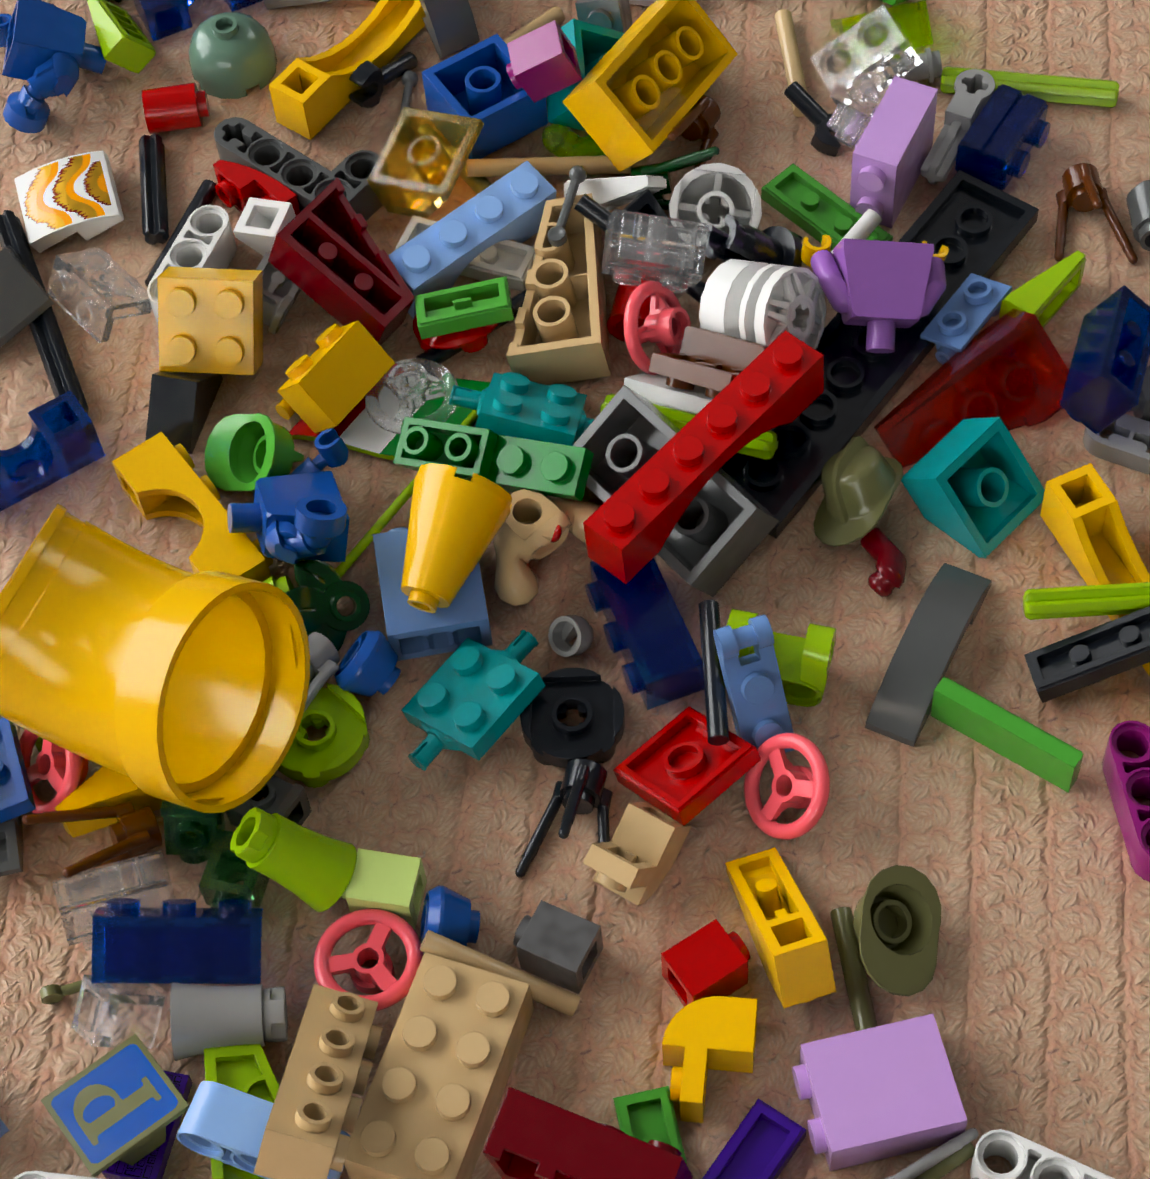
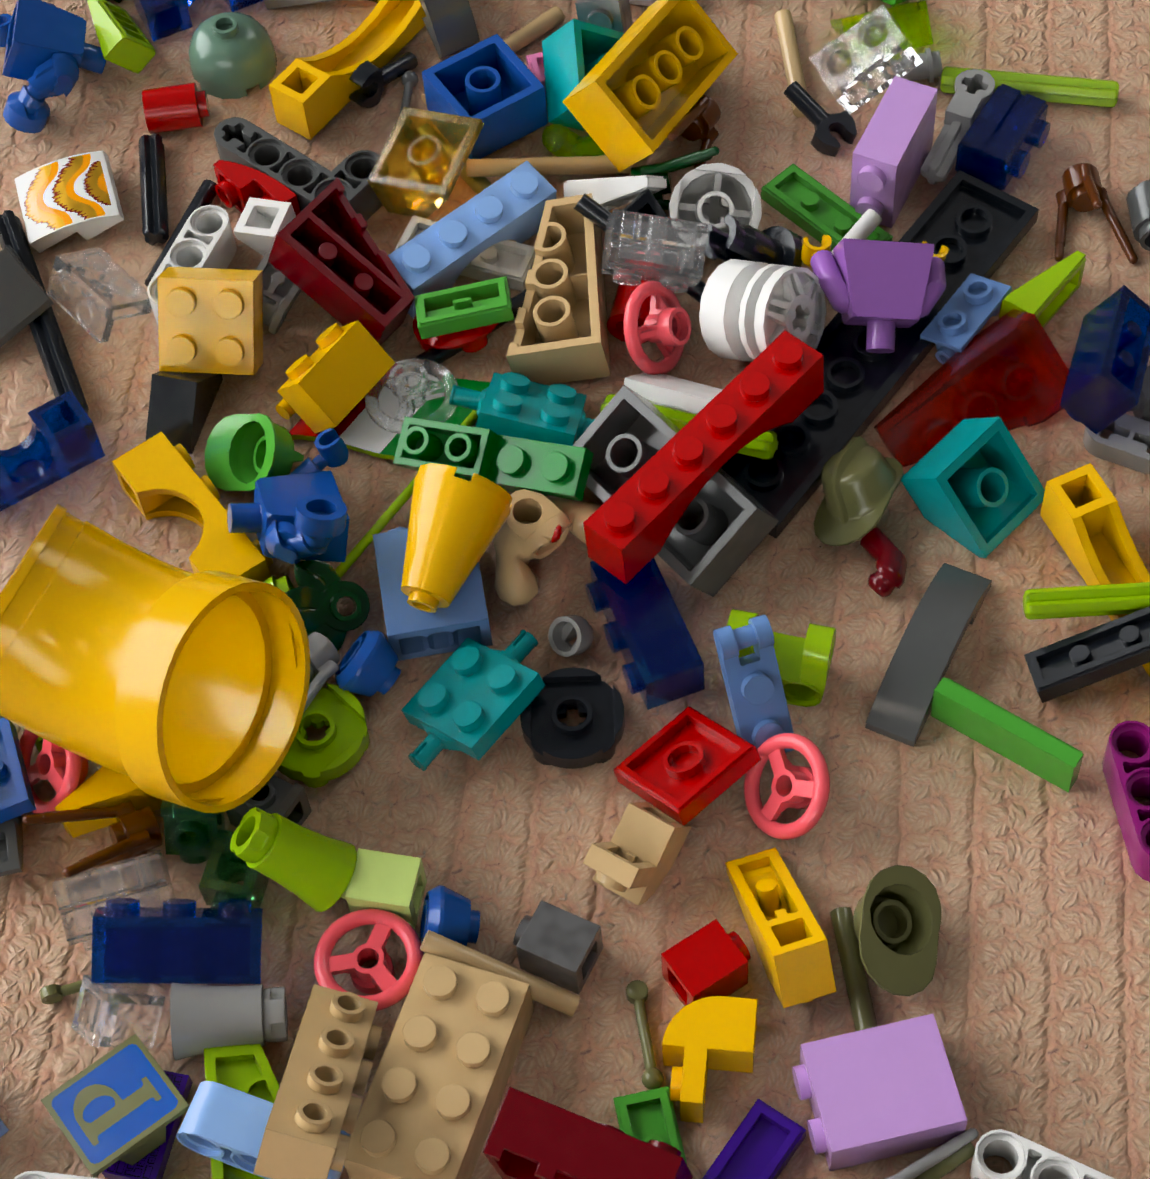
(543, 62): magenta brick -> none
(557, 235): dark grey hinge -> none
(579, 794): black plant -> none
(637, 994): none -> olive hinge
(705, 360): bracket -> none
(713, 679): black bar -> none
(856, 110): clear hips -> none

